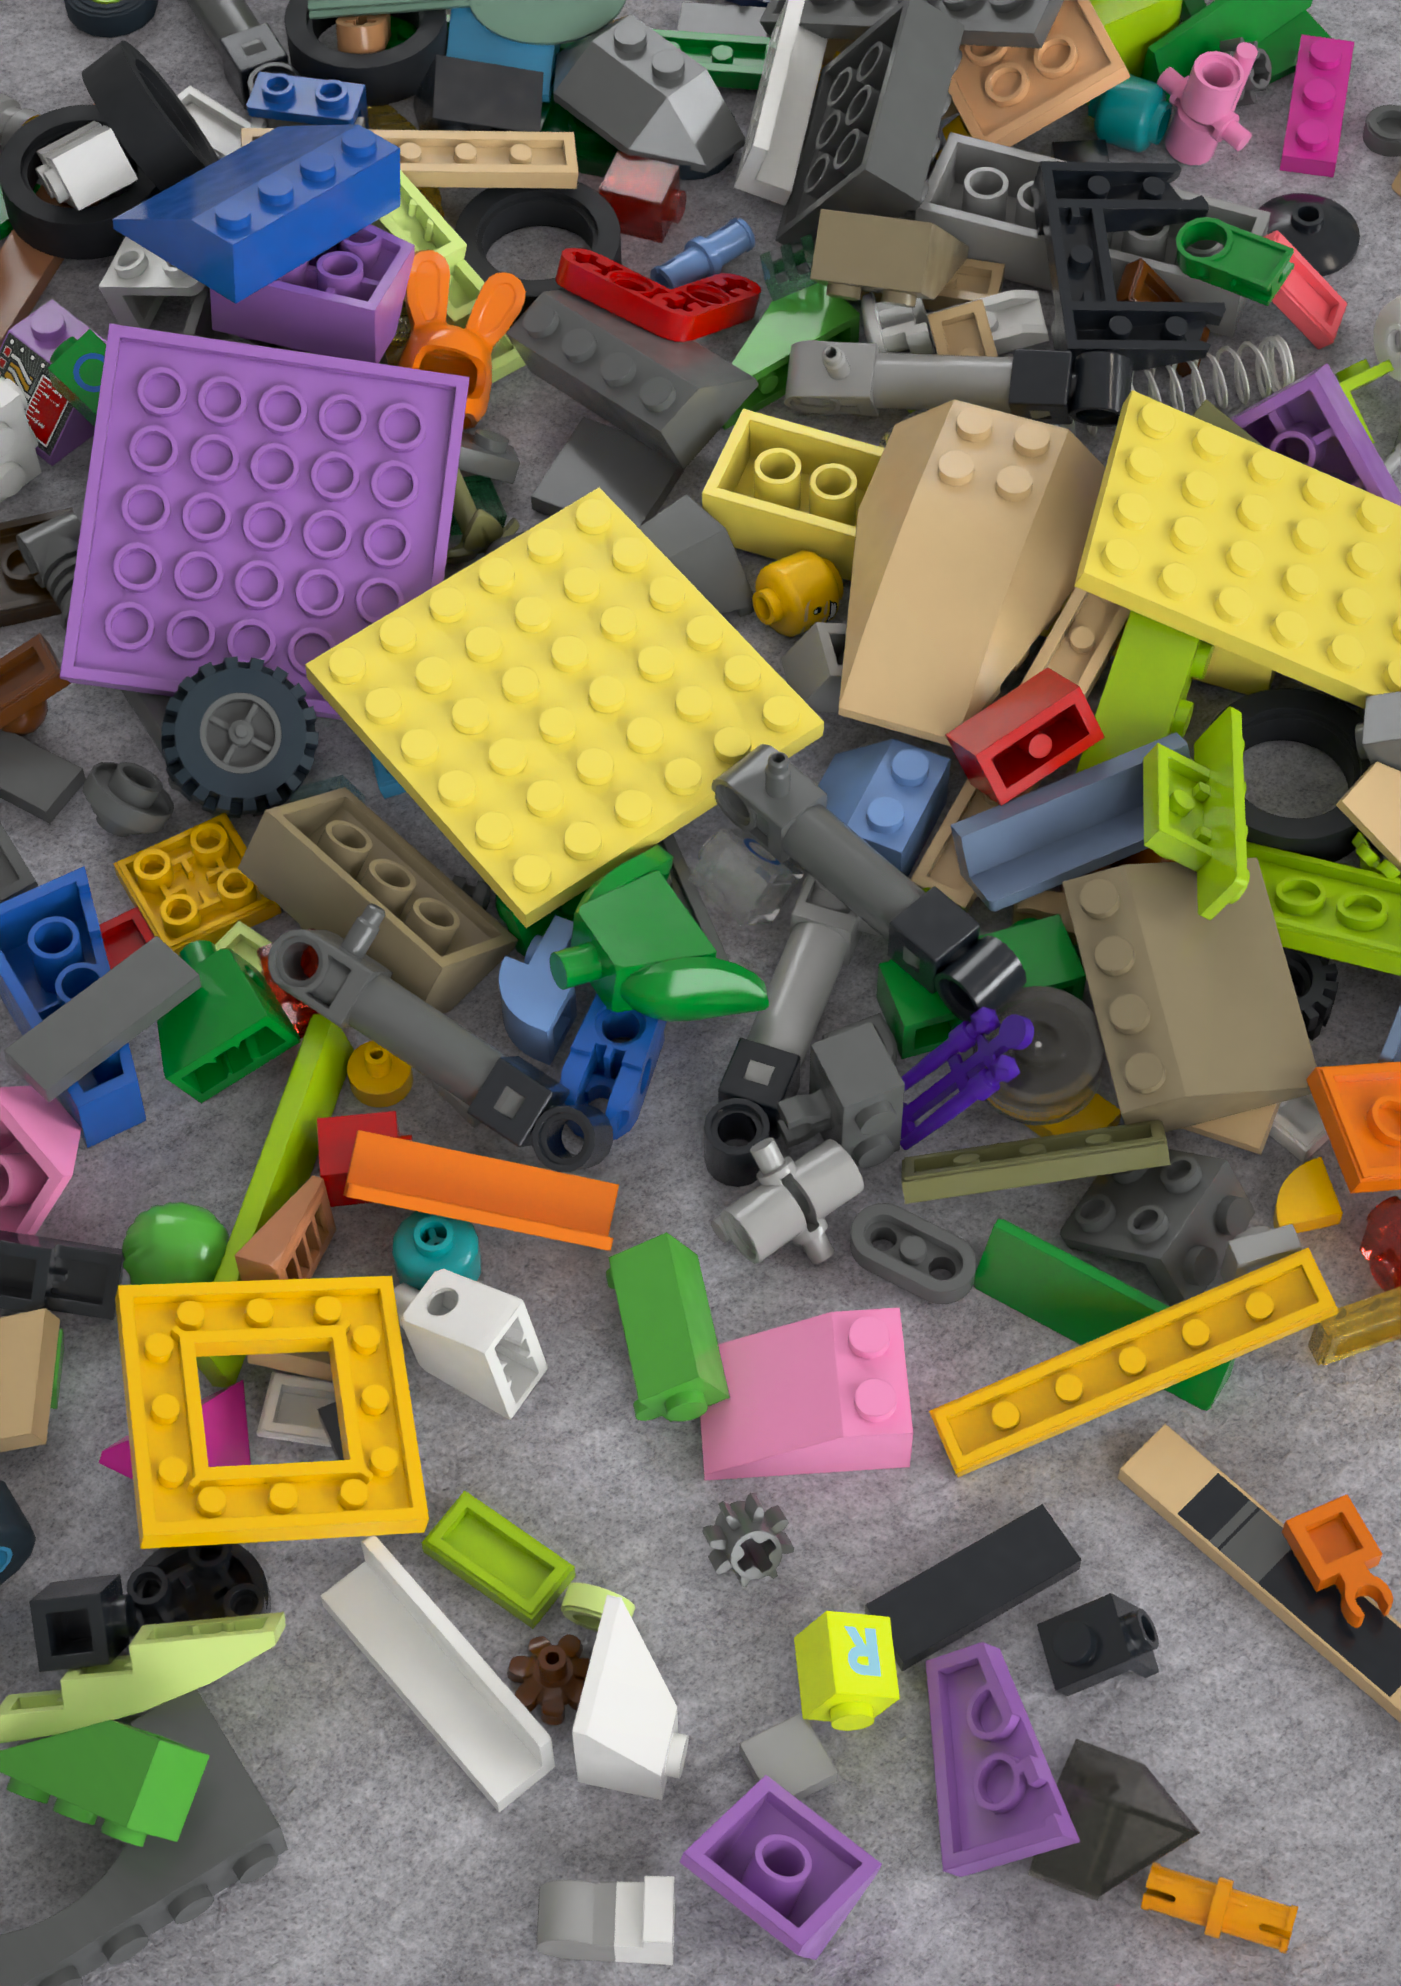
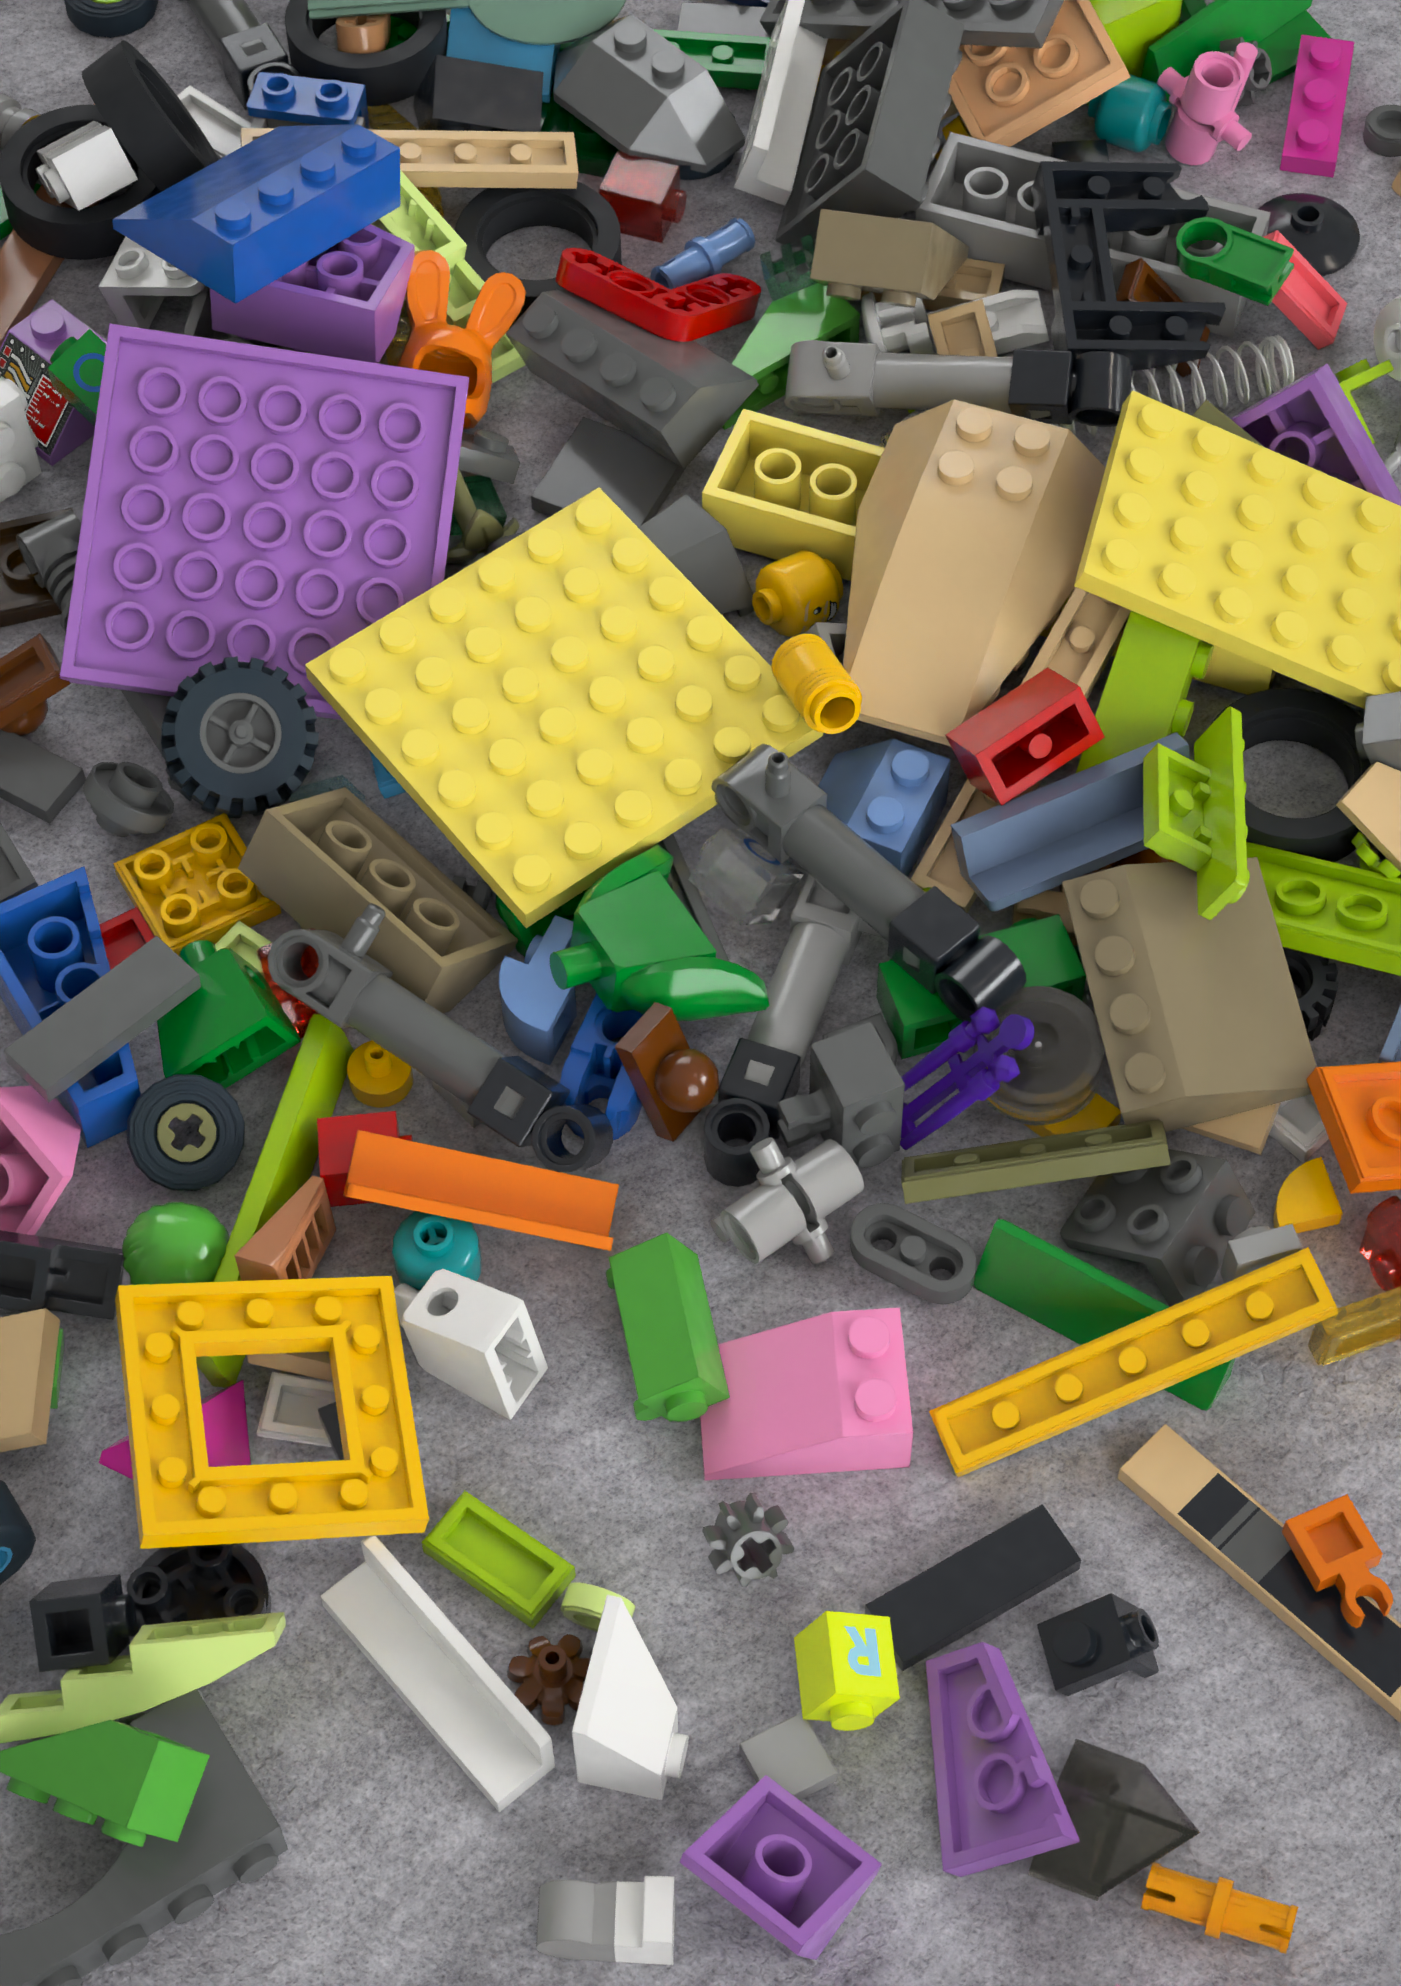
(180, 1098): none -> black bush
(666, 1073): none -> reddish brown tile
(817, 684): none -> yellow head

